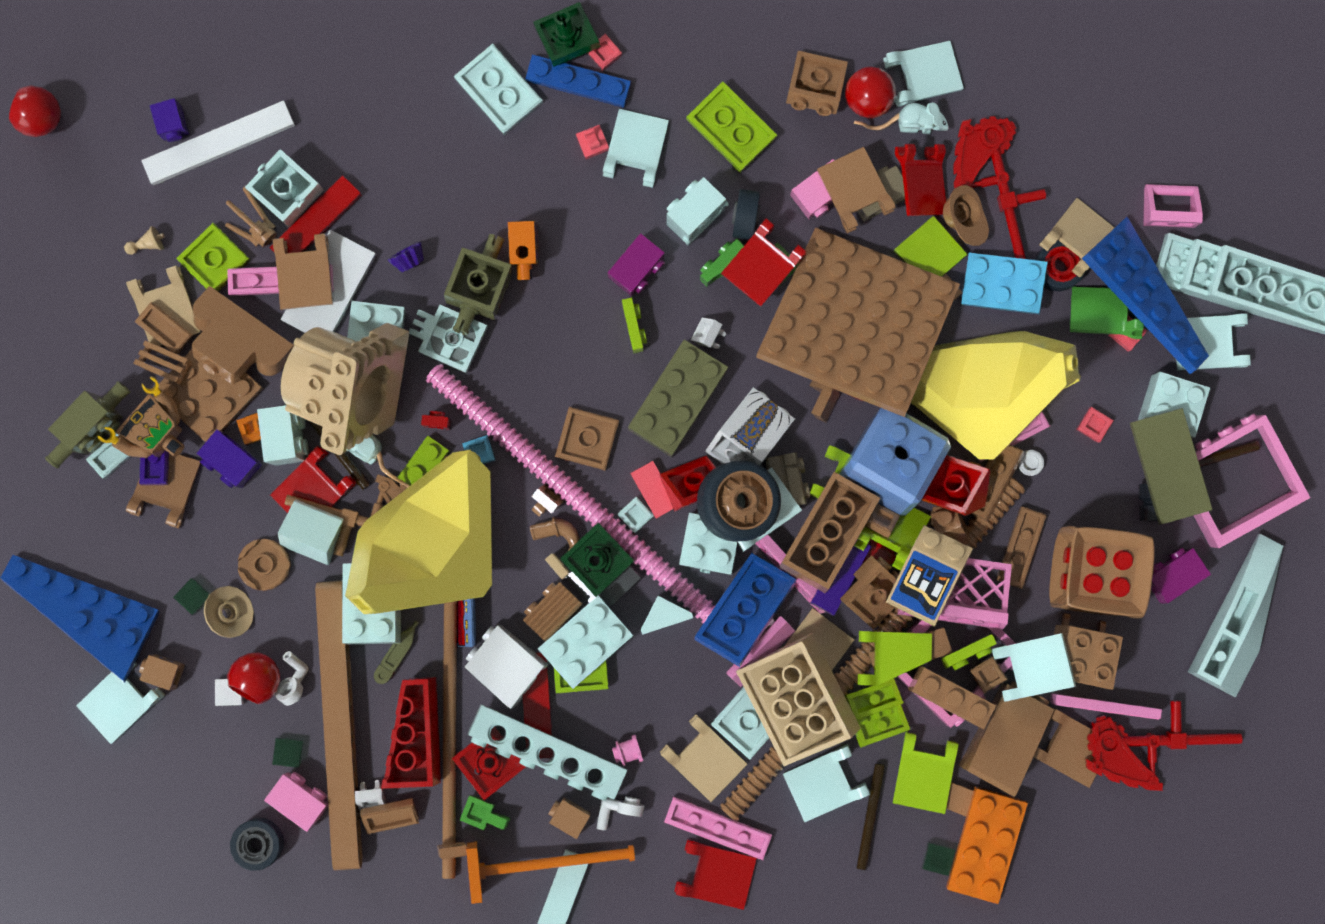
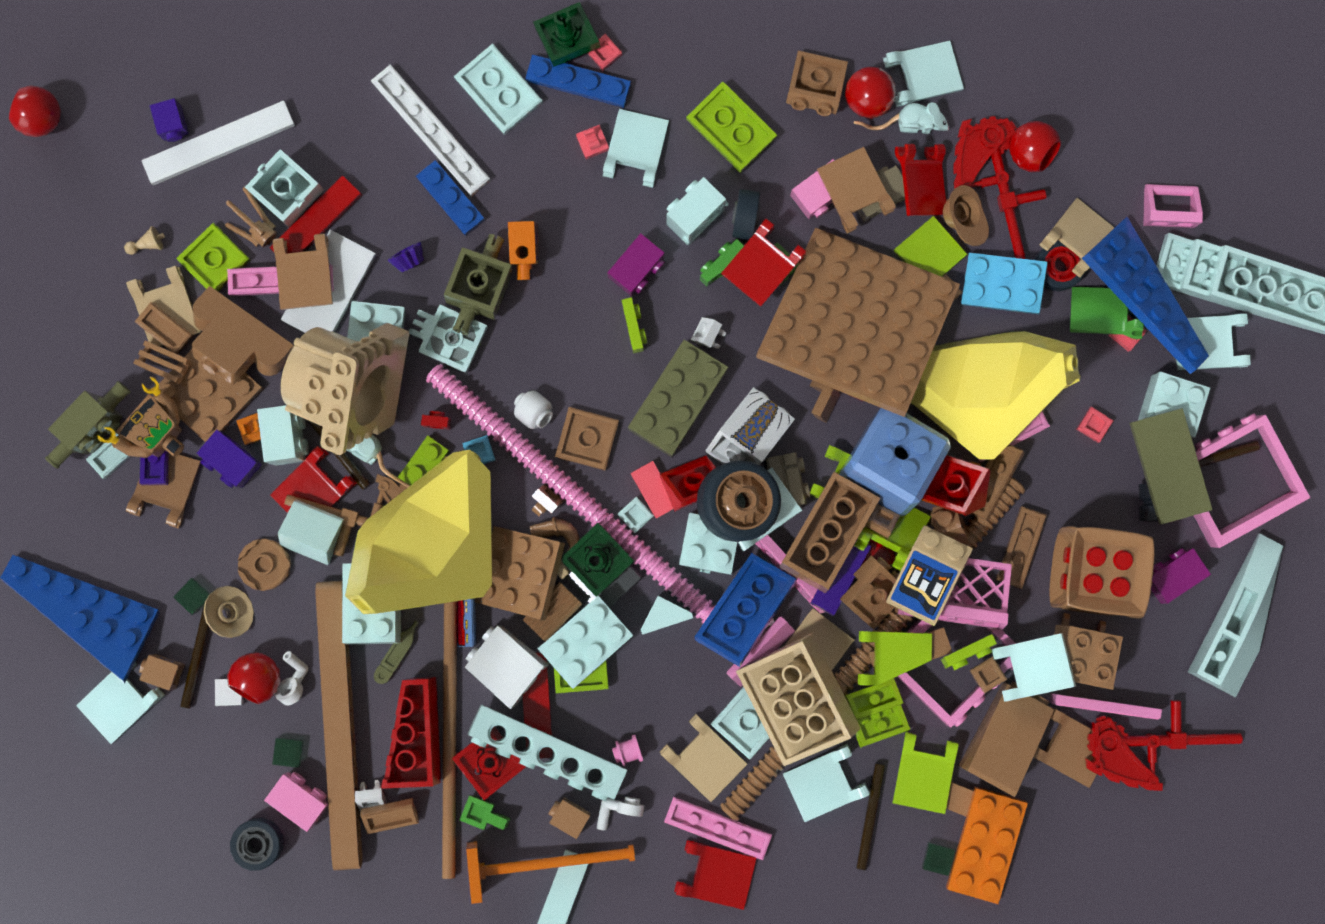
(195, 663): none -> dark brown piece
(430, 130): none -> white tile
(450, 198): none -> blue plate
(452, 850): medium nougat tile -> none
(522, 572): none -> medium nougat plate
(533, 410): none -> white head
(951, 697): medium nougat brick -> none
(1031, 463): white tile -> none
(1034, 146): none -> red helmet

